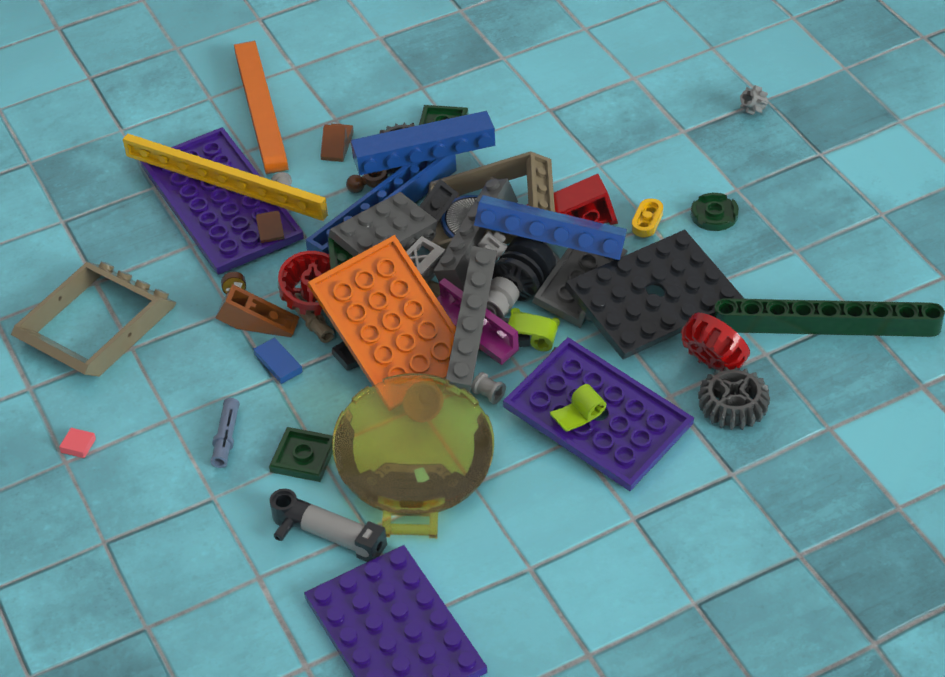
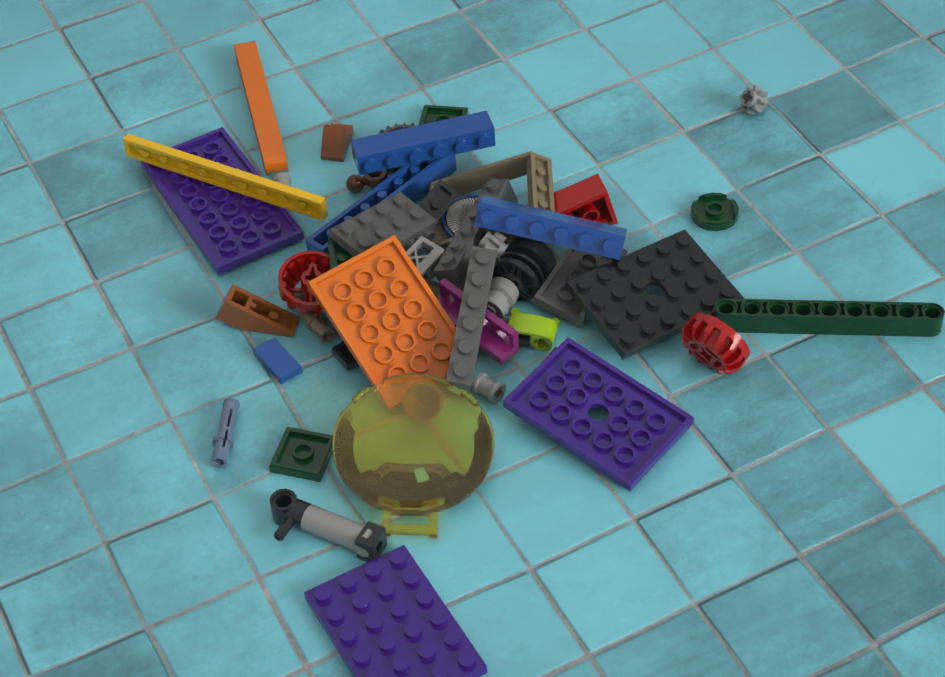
(69, 290): dark tan window -> none
(77, 442): coral tile -> none
(232, 278): tile -> none
(270, 226): reddish brown slope -> none
(584, 408): lime panel -> none
(647, 217): yellow plate -> none
(734, 403): dark grey gear -> none

